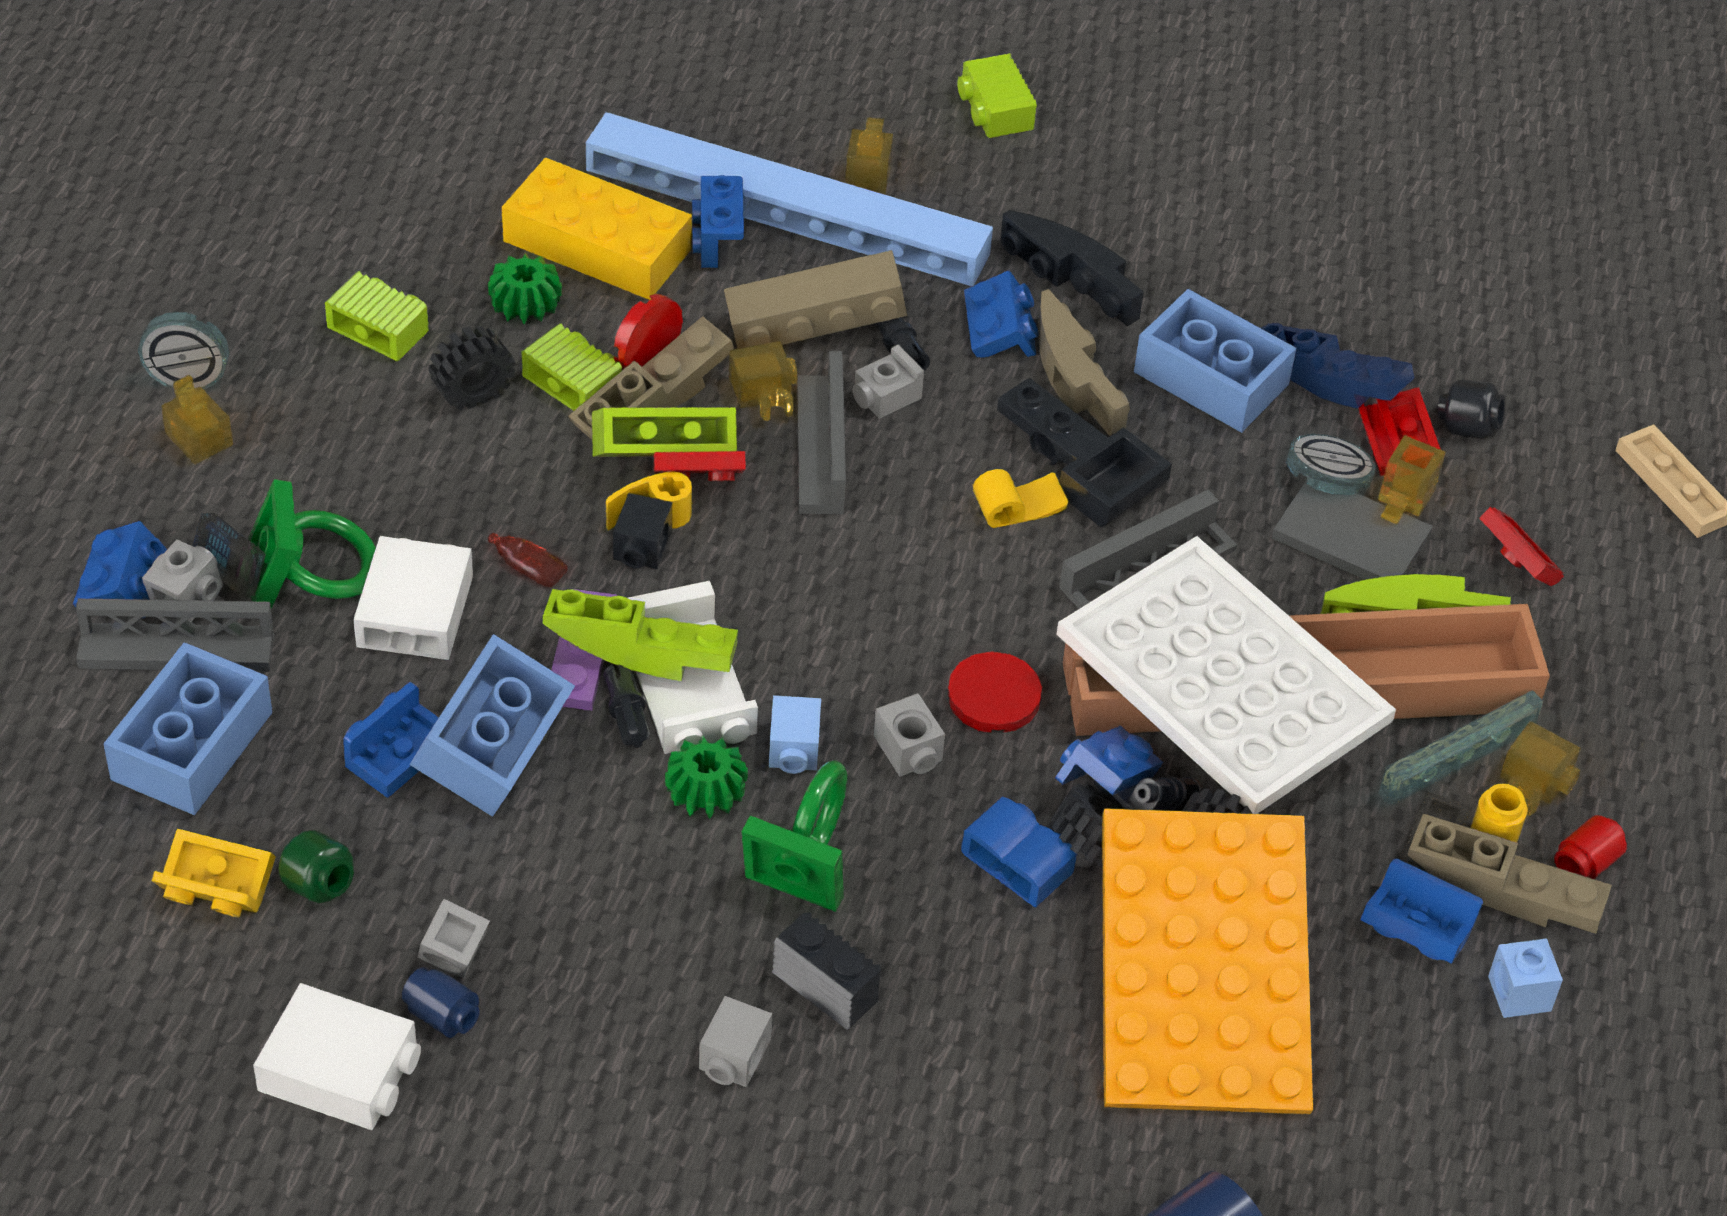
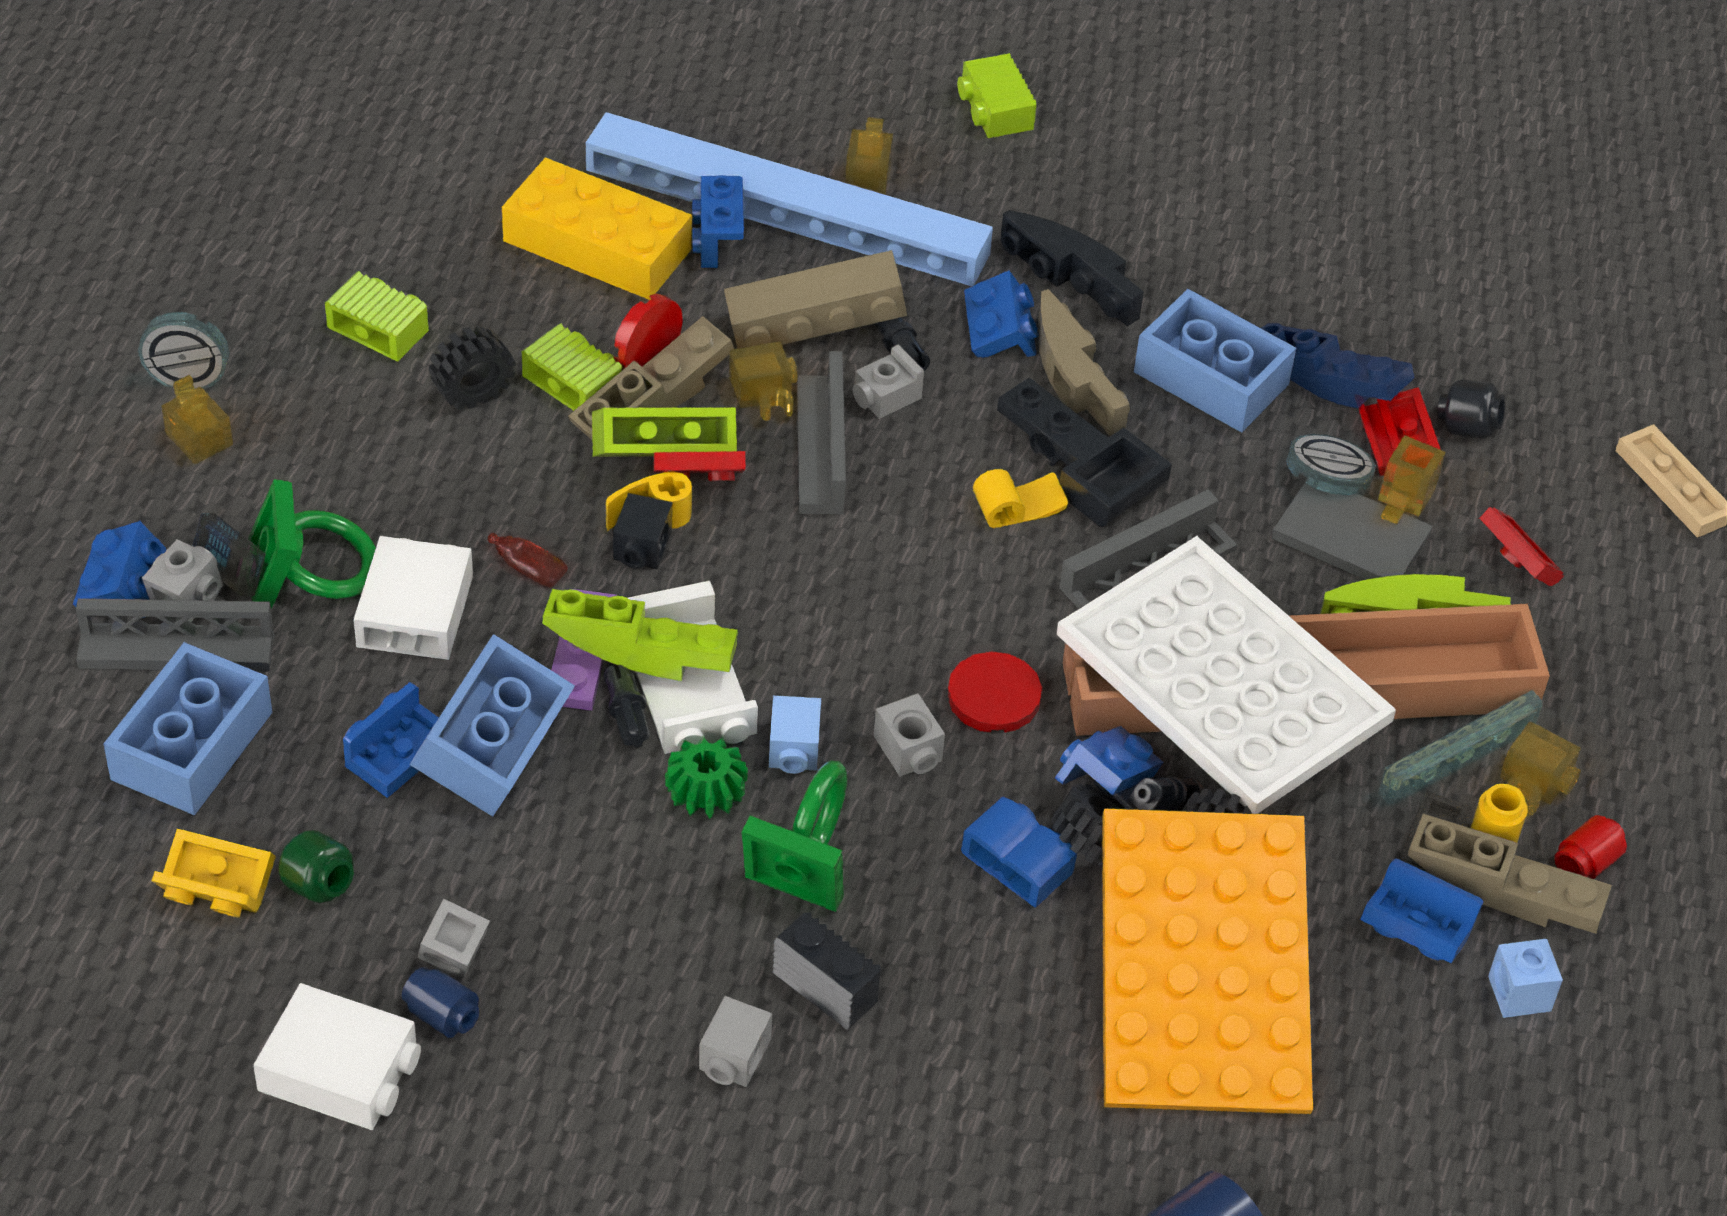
(524, 288): green gear -> none

